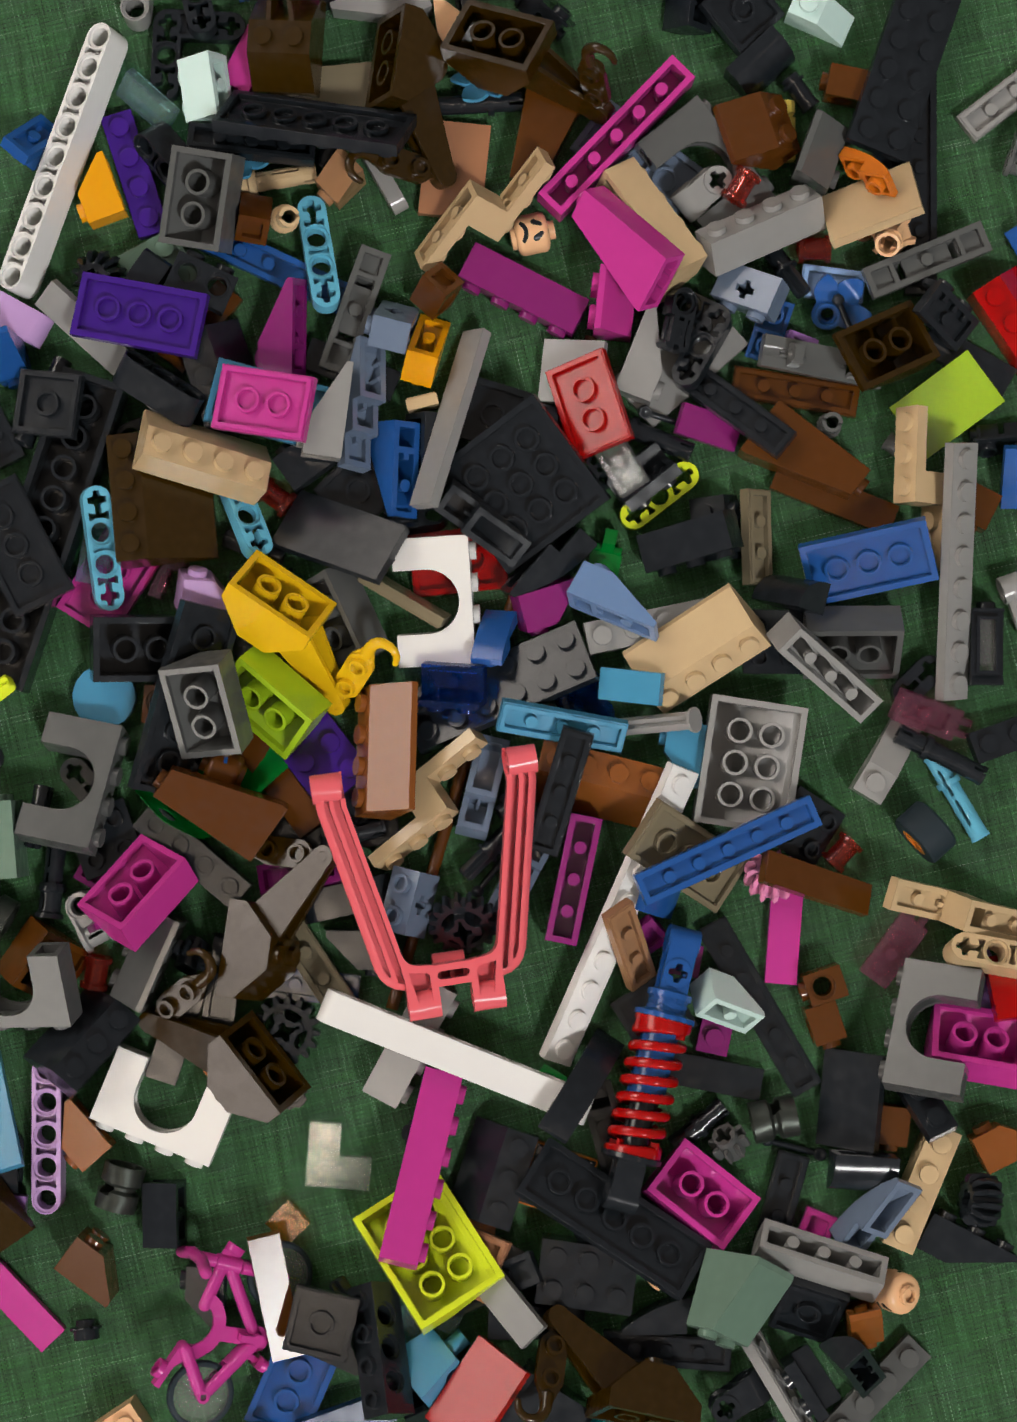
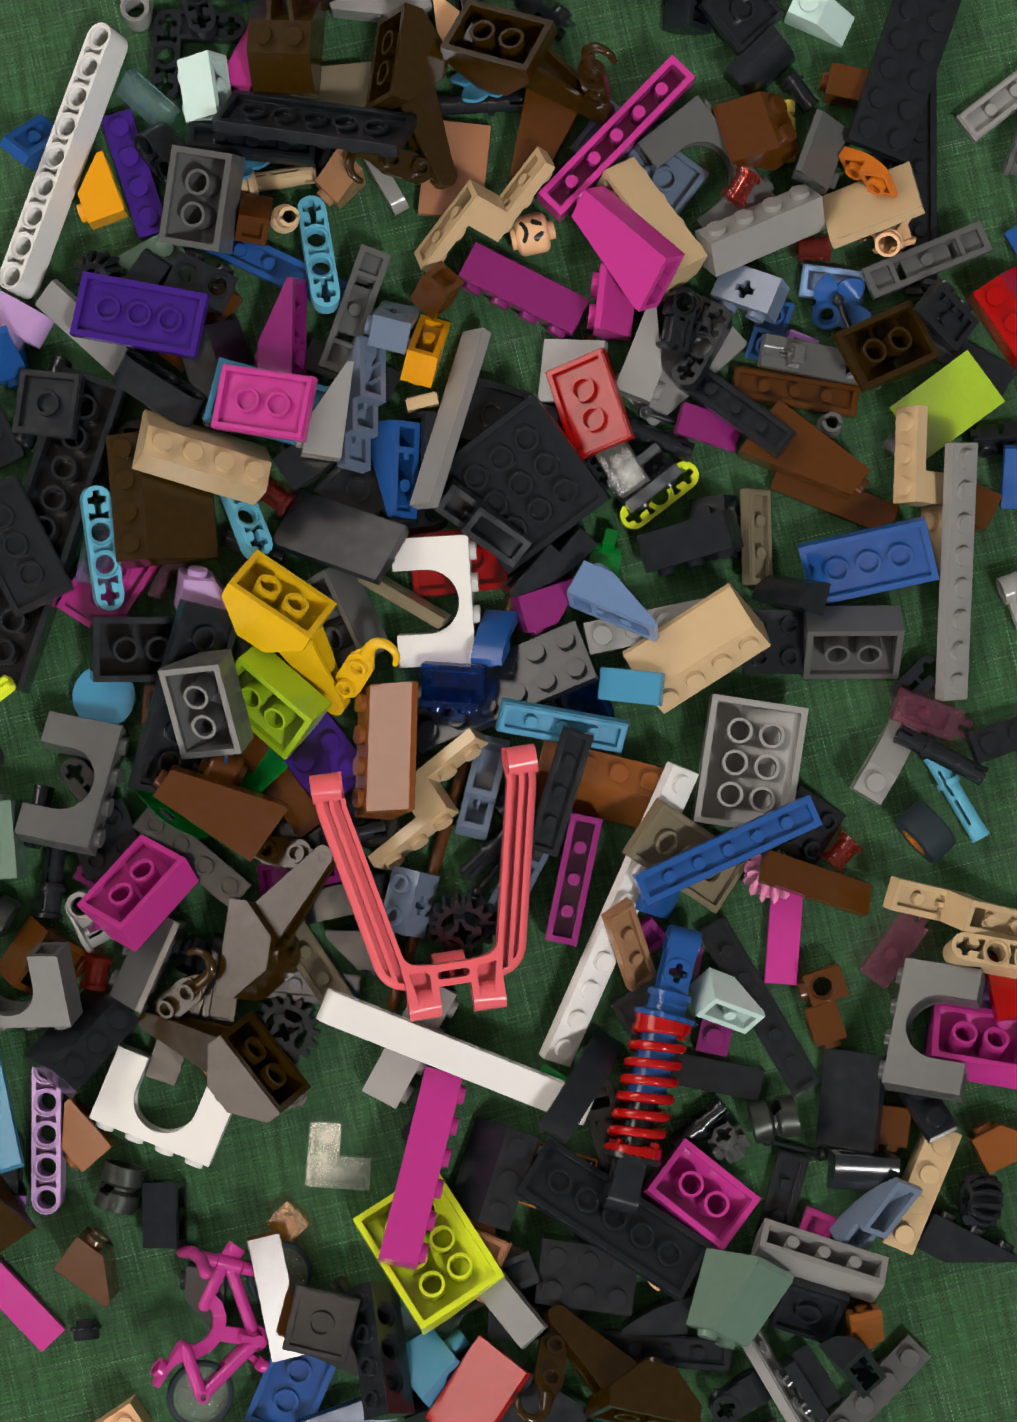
(666, 722): light grey axle -> none
(684, 748): dark azure slope -> none
(697, 195): light grey piece -> none
(785, 269): black axle -> none
(824, 667): light grey brick -> none
(899, 1292): light nougat head -> none
(986, 645): black window -> none

